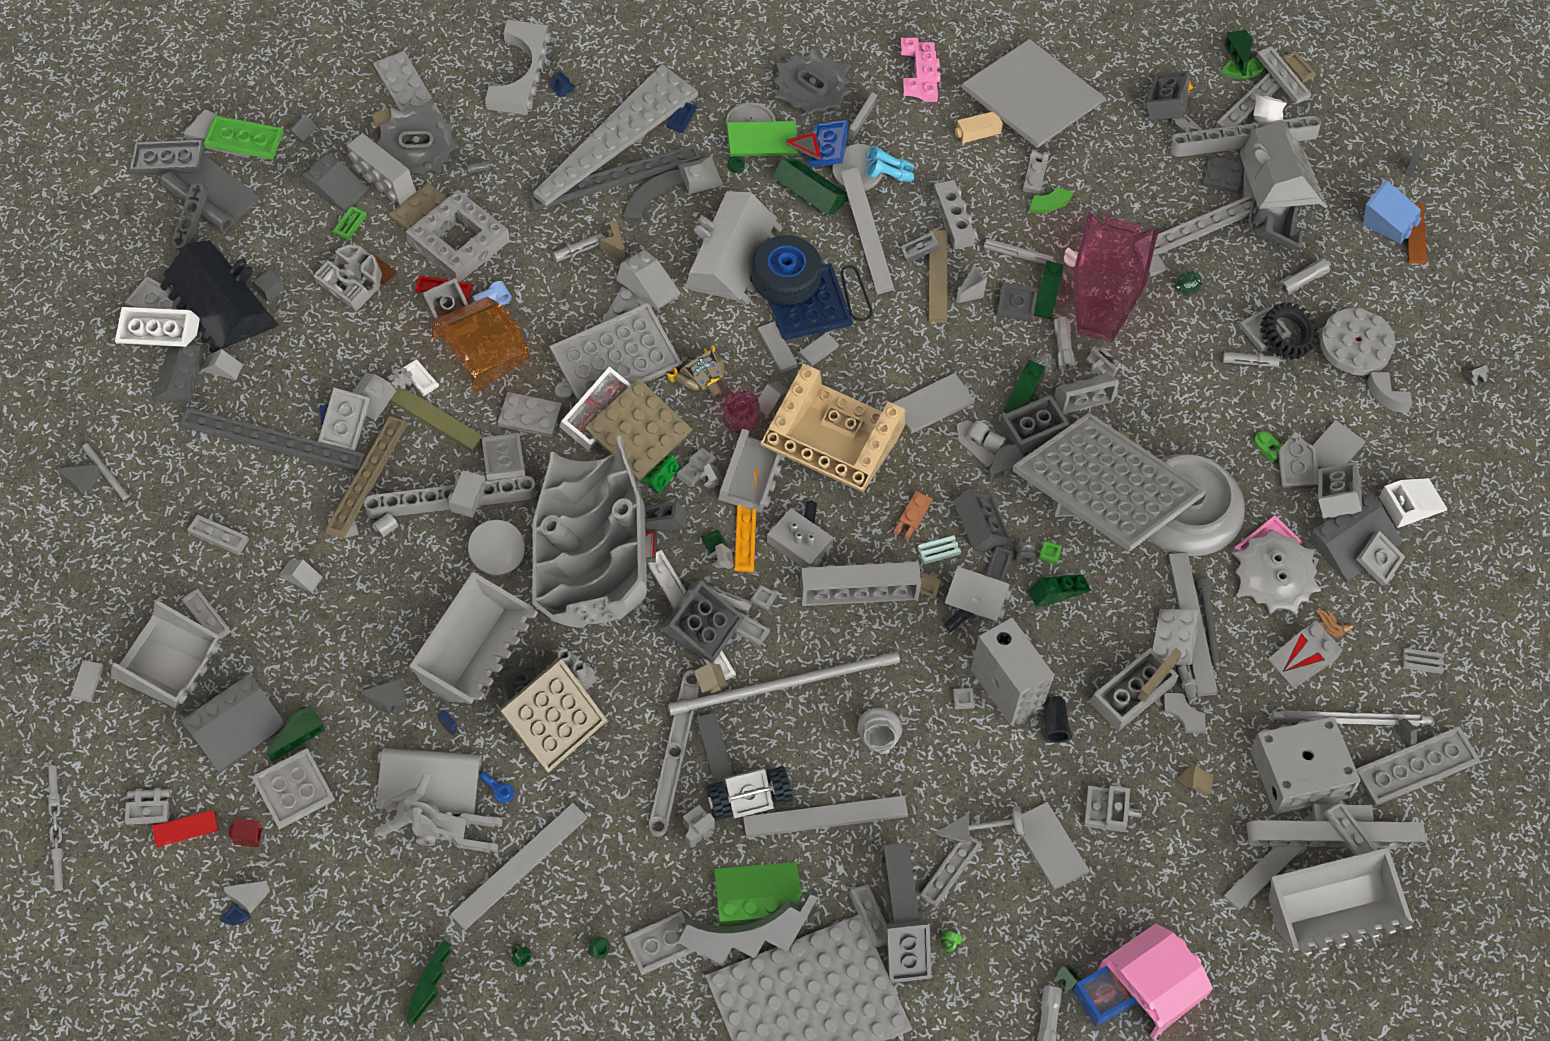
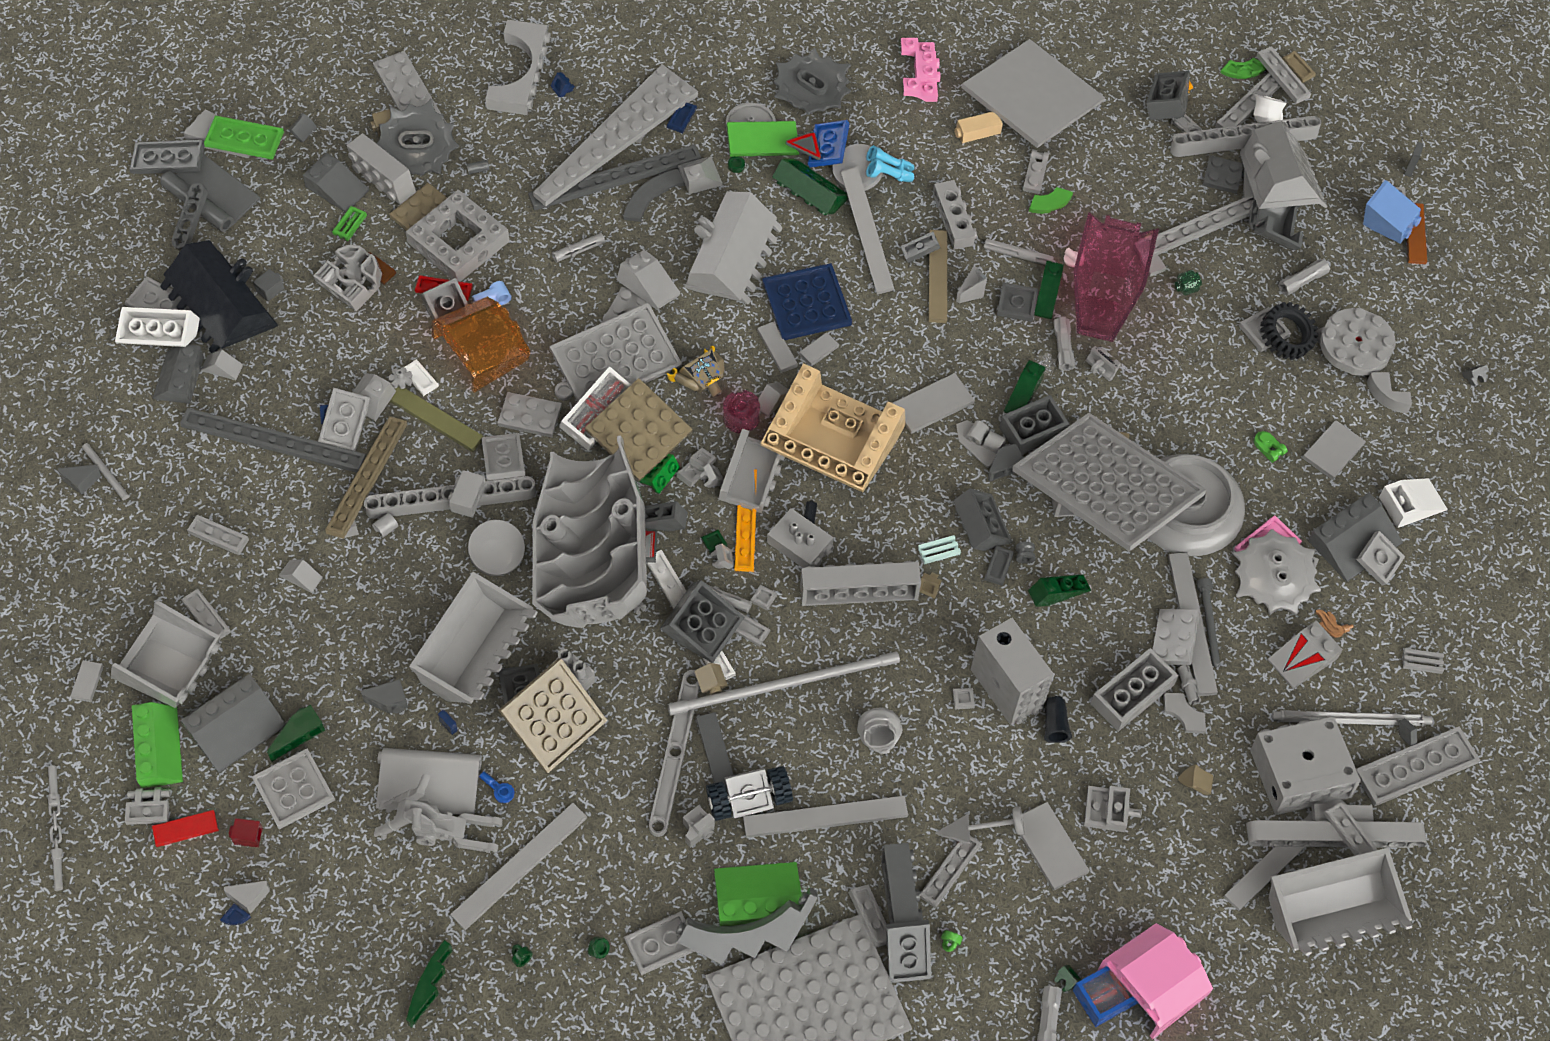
(156, 744): none -> bright green slope
(613, 243): dark tan slope -> none
(786, 270): black wheel -> none
(862, 115): light grey tile -> none
(863, 289): black piece -> none
(913, 514): nougat hinge -> none
(976, 595): light grey piece -> none
(1050, 552): bright green tile -> none
(1086, 393): light grey slope -> none
(1159, 675): dark tan tile -> none
(1239, 46): dark green slope -> none
(1251, 359): light grey pin -> none
(1298, 463): light grey tile -> none
(1339, 490): light grey brick -> none

